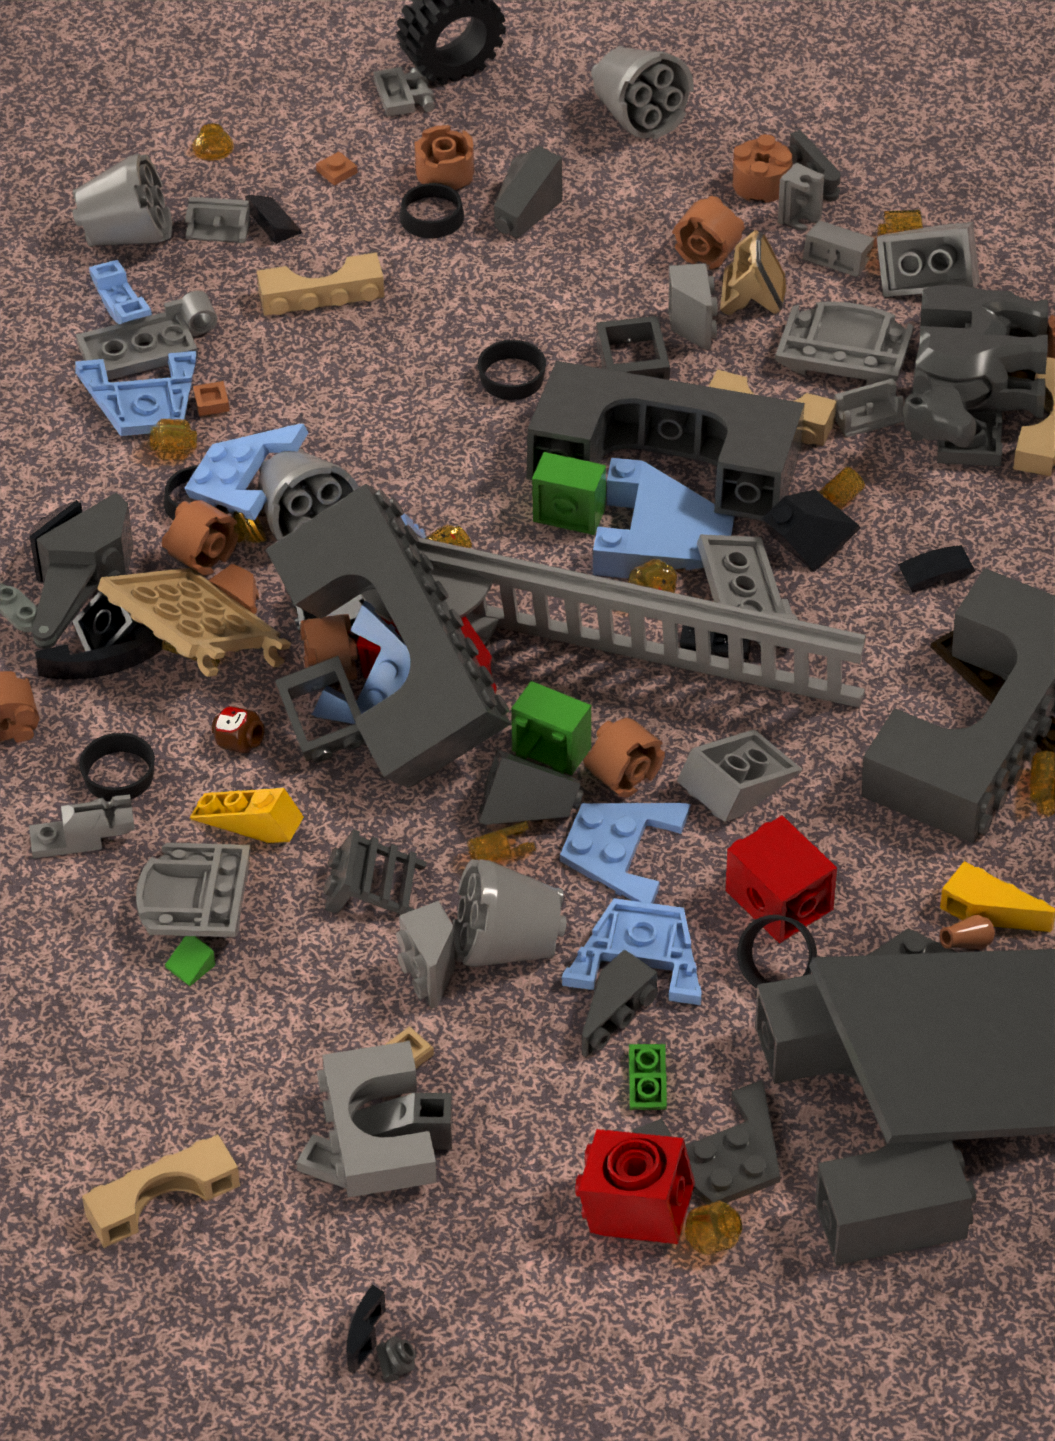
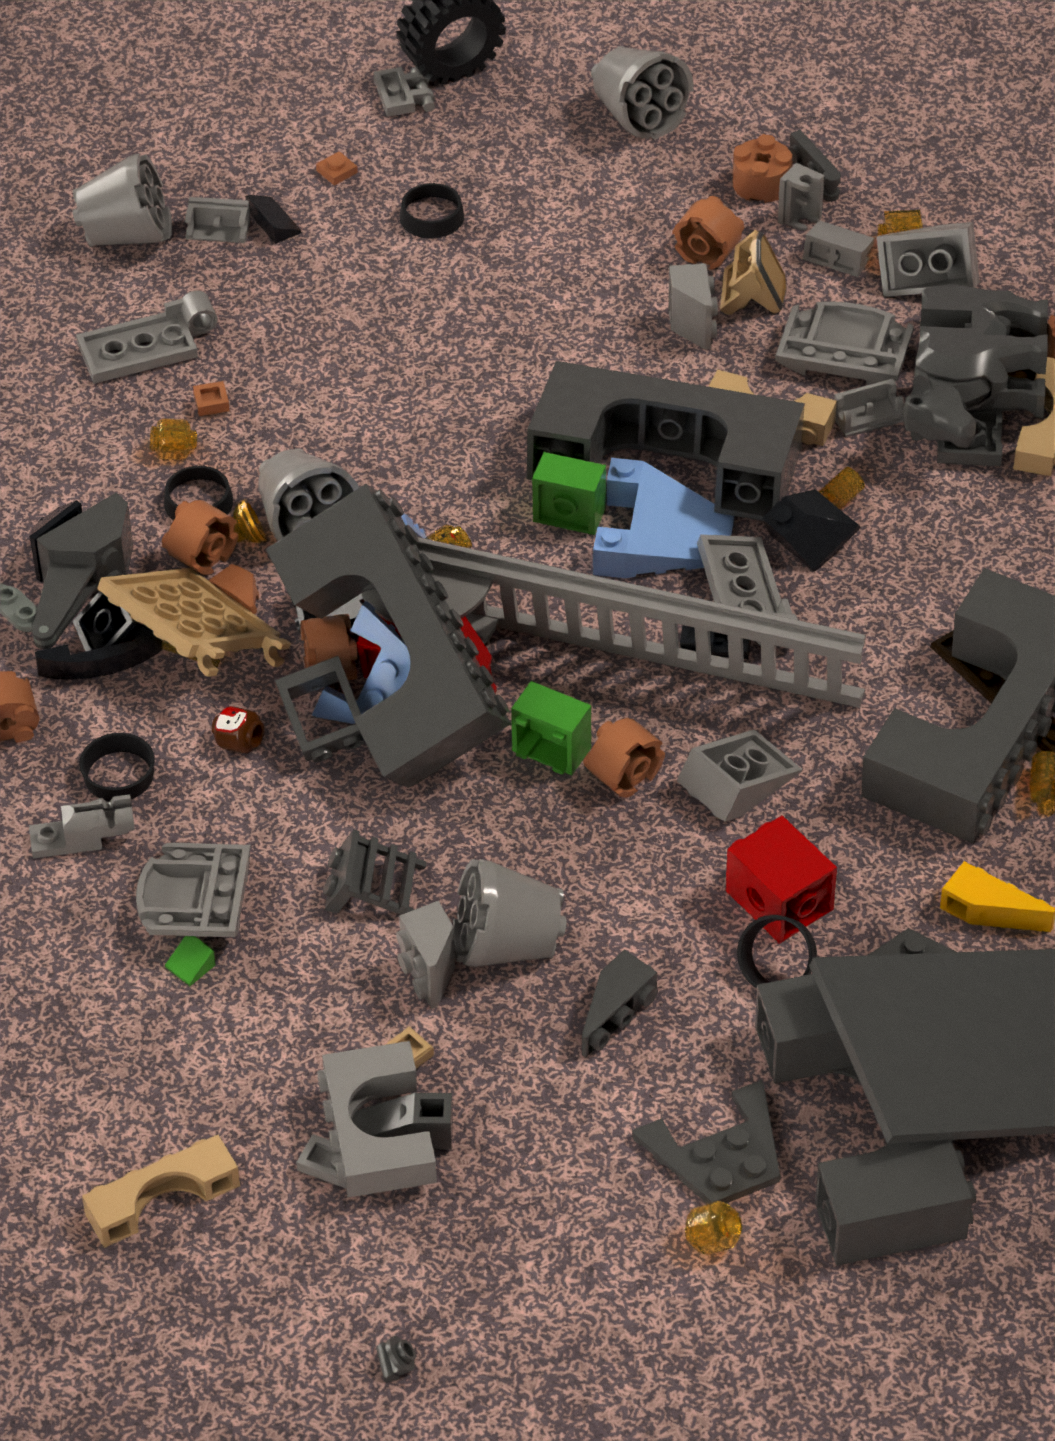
(117, 294): light blue slope -> none
(140, 403): light blue wing -> none
(212, 143): clear yellow piece -> none
(233, 464): light blue wing -> none
(257, 814): yellow slope -> none
(287, 292): tan arch -> none
(362, 1333): black slope -> none
(444, 157): nougat brick -> none
(495, 845): clear yellow hinge -> none
(512, 350): black tyre -> none
(526, 791): dark grey slope -> none
(528, 191): dark grey slope -> none
(607, 839): light blue wing -> none
(633, 331): dark grey window -> none
(635, 1186): red brick -> none
(647, 1077): bright green slope -> none
(648, 932): light blue wing -> none
(654, 575): clear yellow head -> none
(930, 567): black slope -> none
(969, 933): nougat cone -> none

